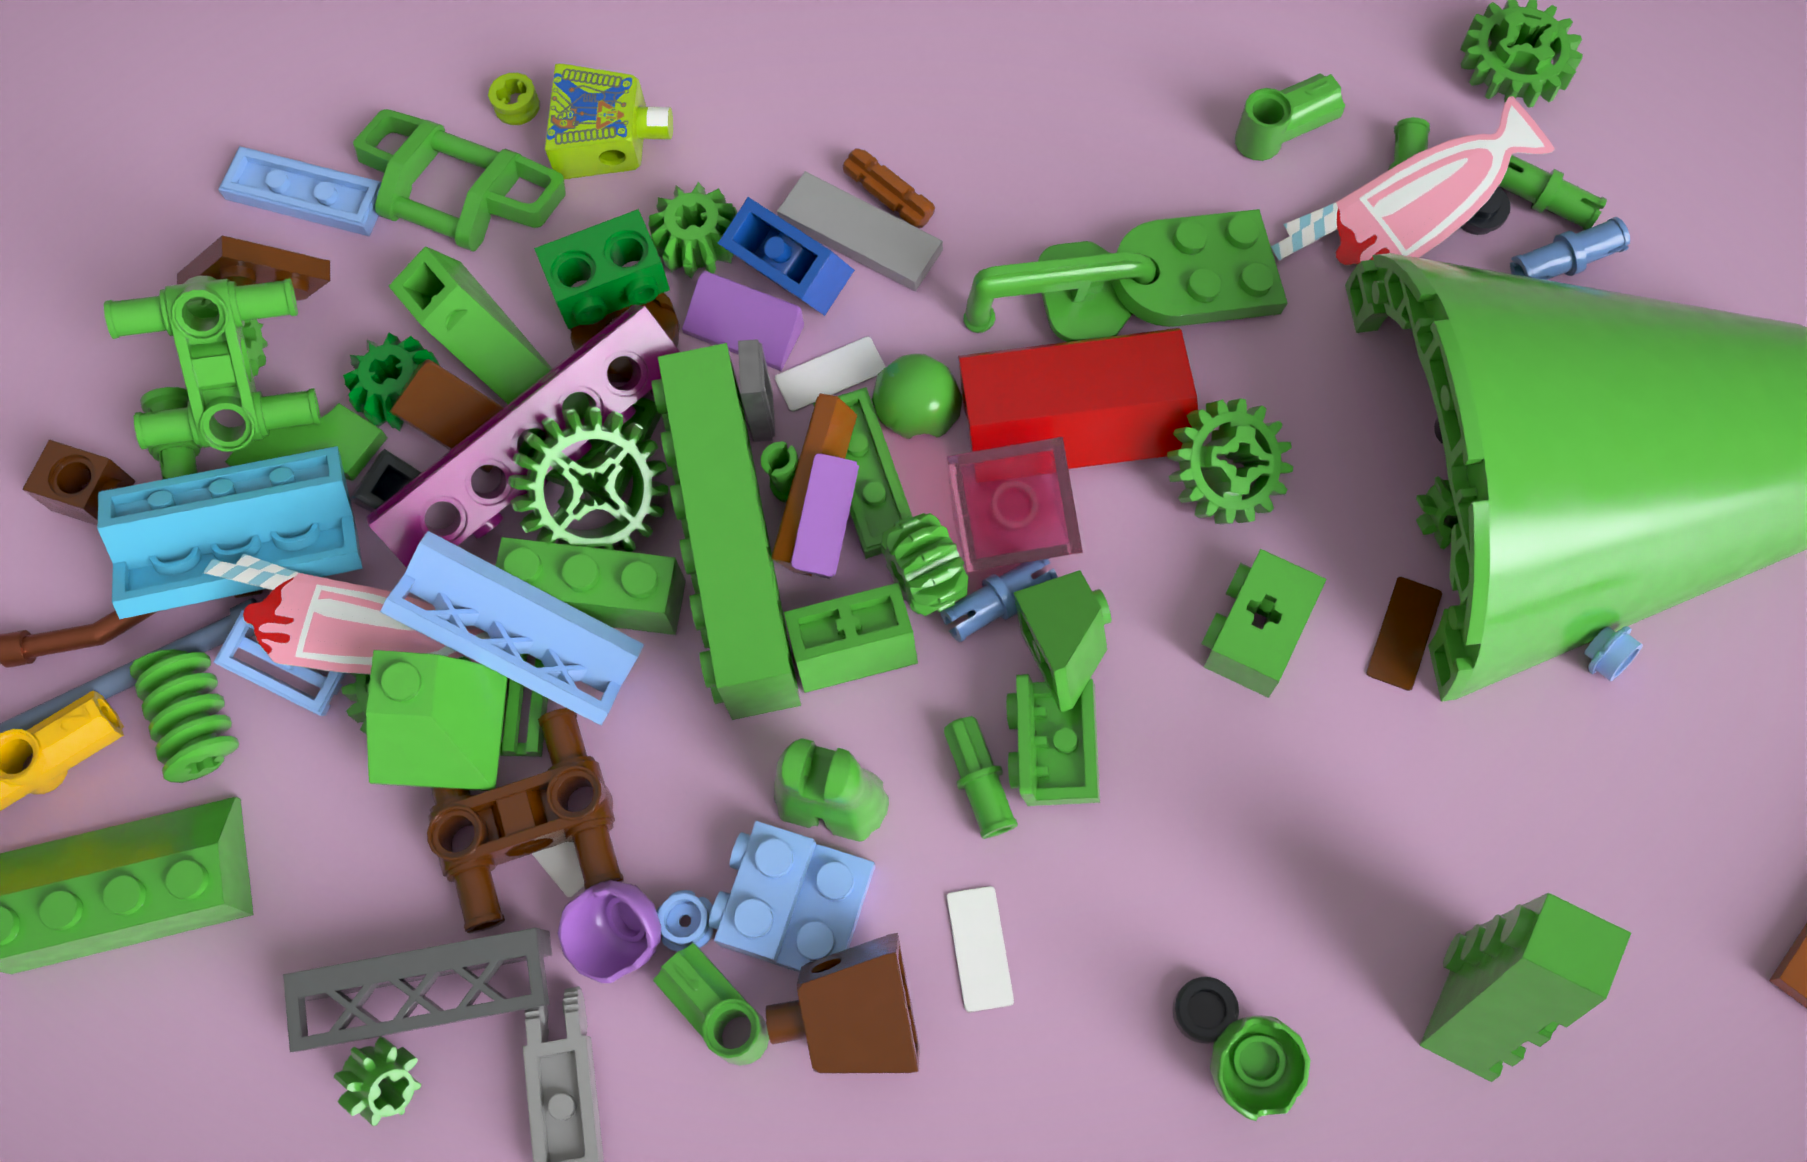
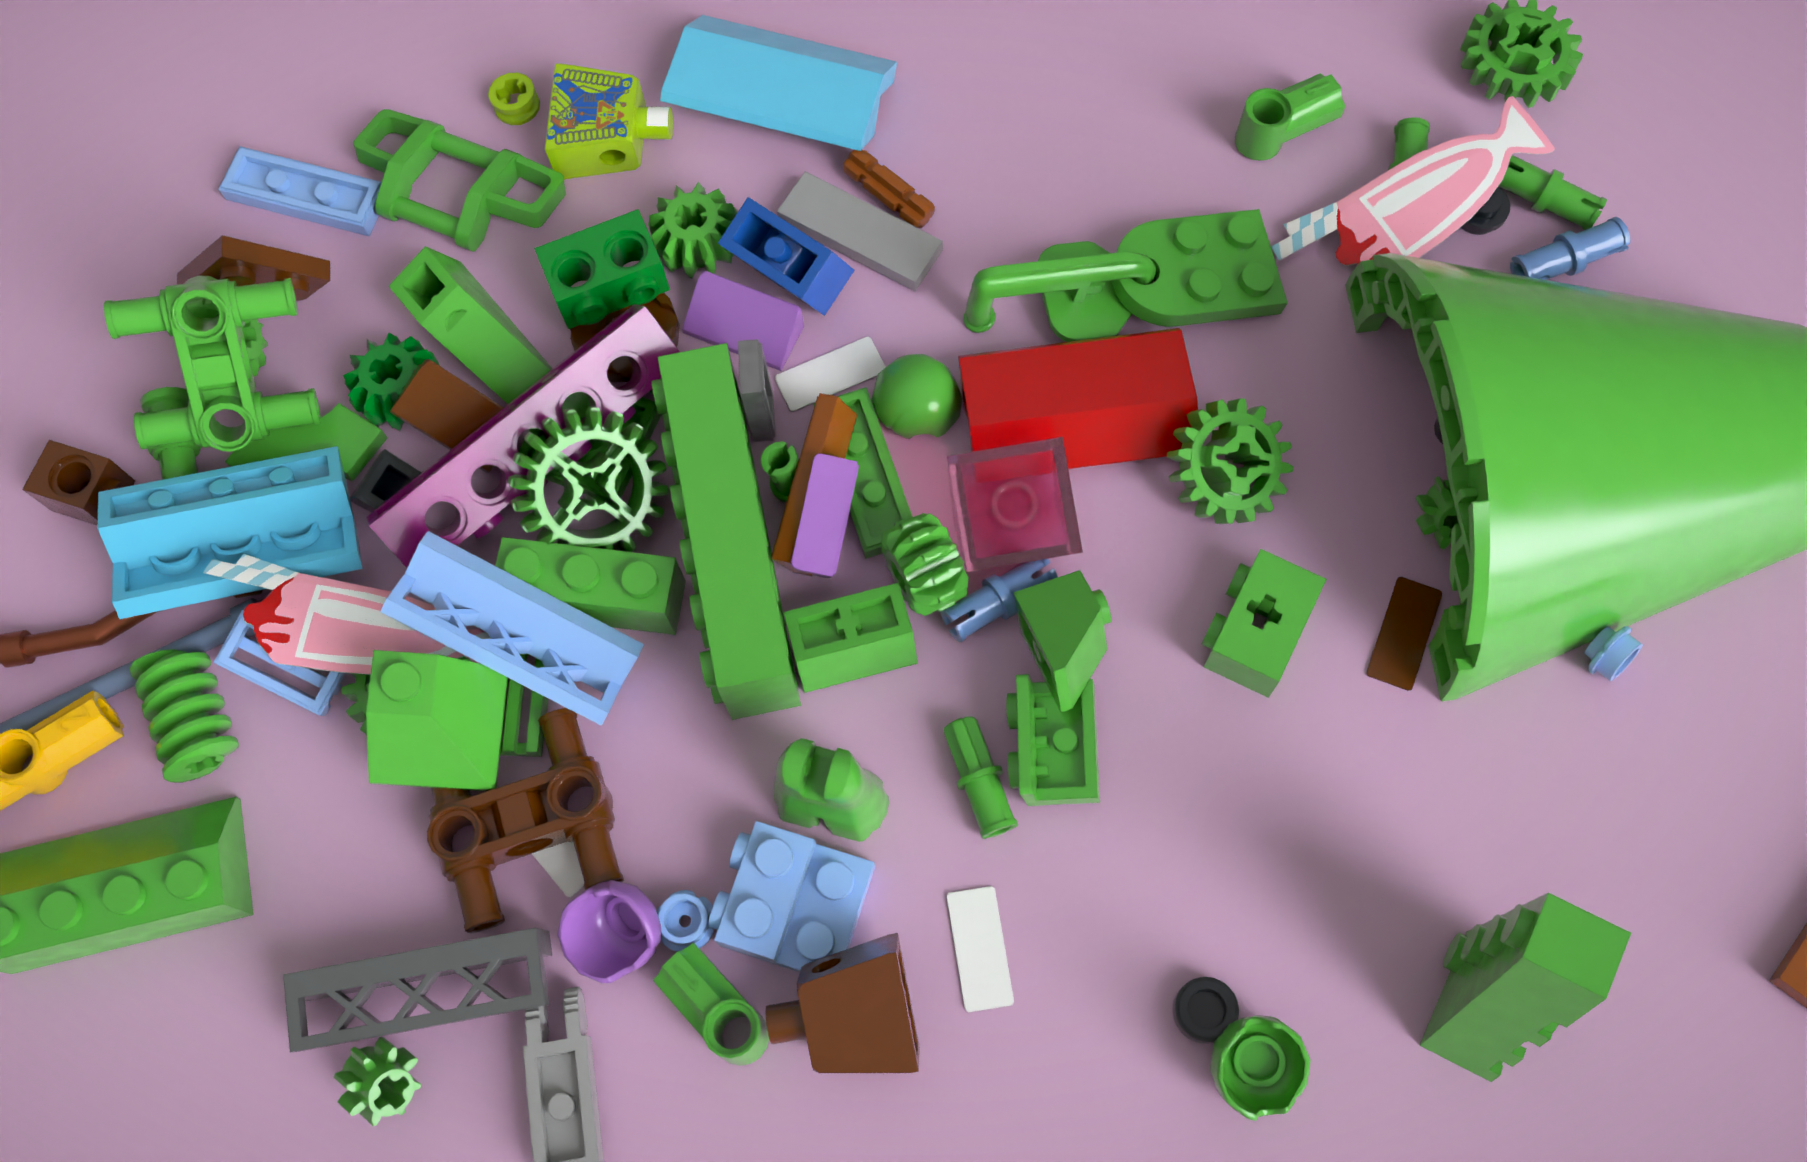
(778, 81): none -> medium azure slope

